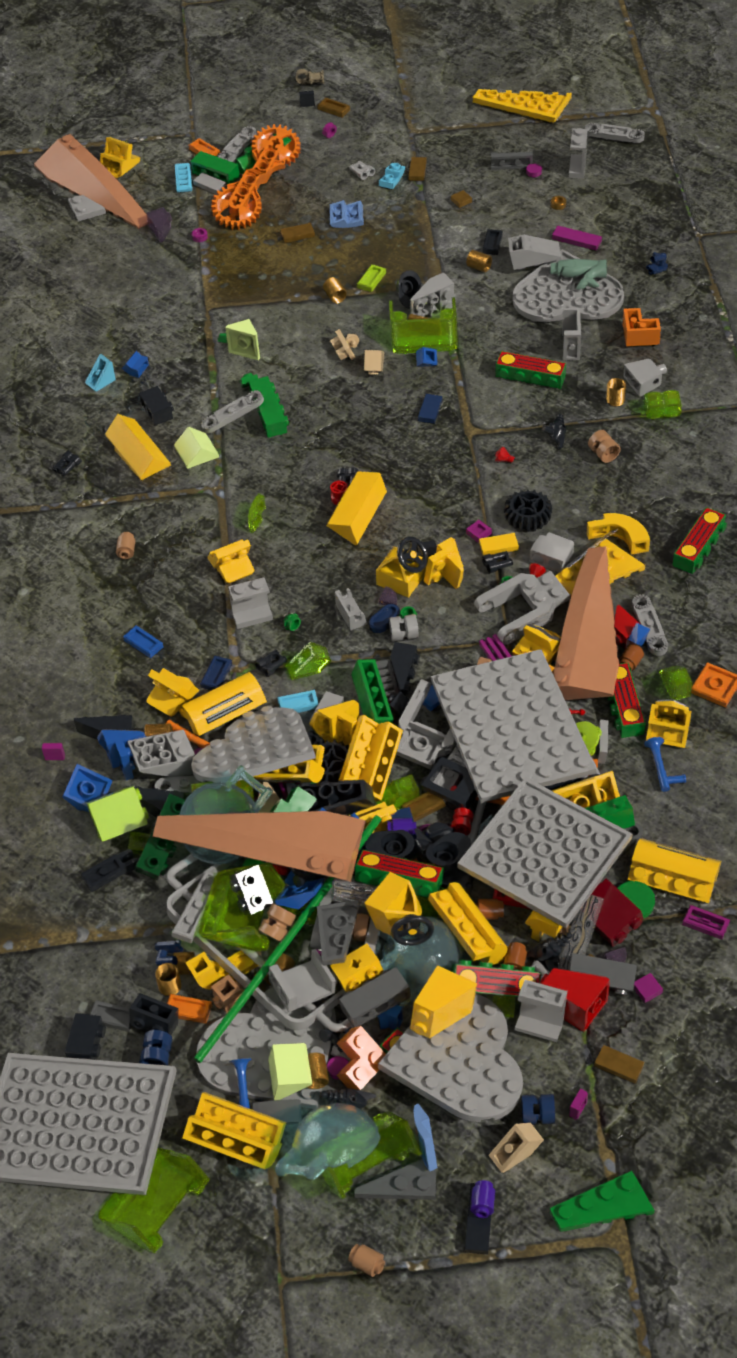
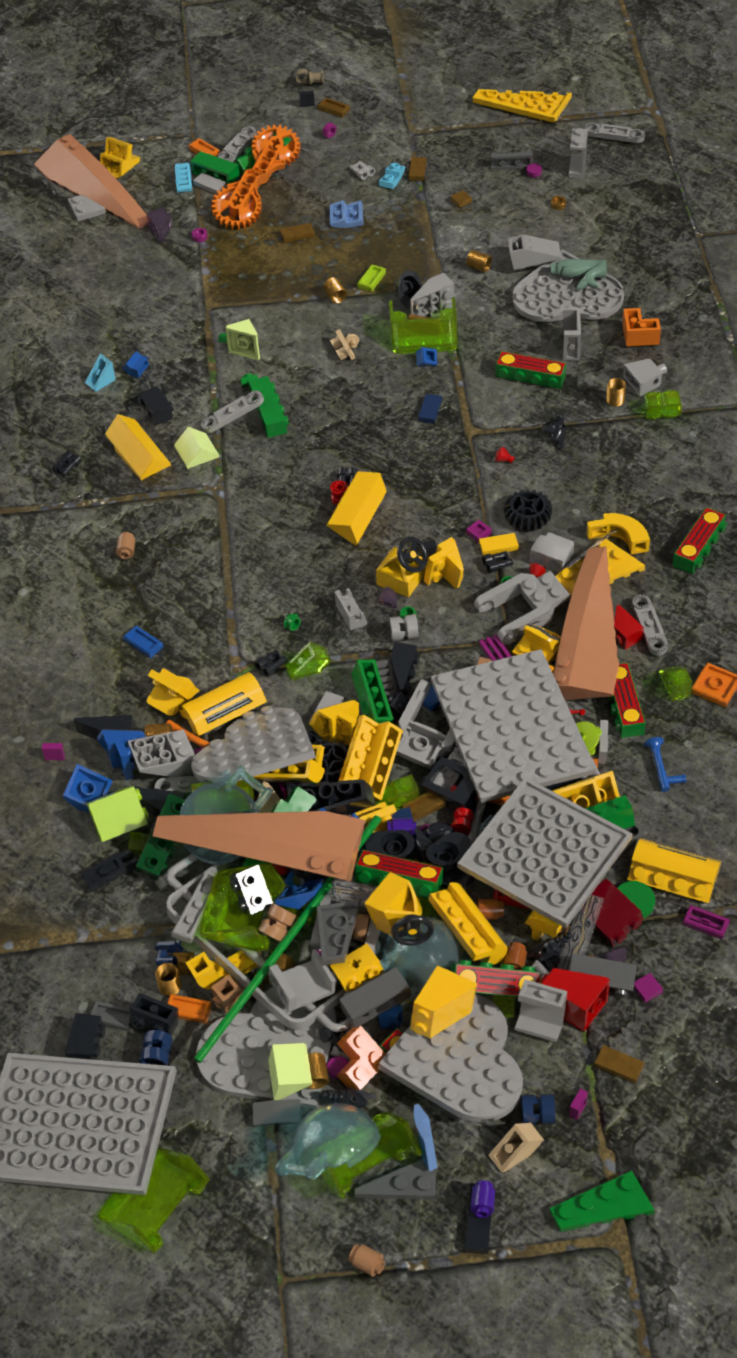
(216, 673): dark blue tile -> none
(232, 561): yellow piece -> none
(235, 1131): yellow brick -> none
(241, 1065): blue piece -> none
(250, 603): light grey panel -> none
(255, 511): clear neon green slope -> none
(300, 701): medium azure tile -> none
(373, 361): tan slope -> none
(380, 621): dark blue tile -> none
(492, 242): black tile -> none
(577, 237): magenta tile -> none
(604, 446): medium nougat wheel -> none
(633, 655): dark orange brick -> none
(639, 634): blue slope -> none
(658, 263): dark blue piece -> none
(669, 721): yellow piece -> none

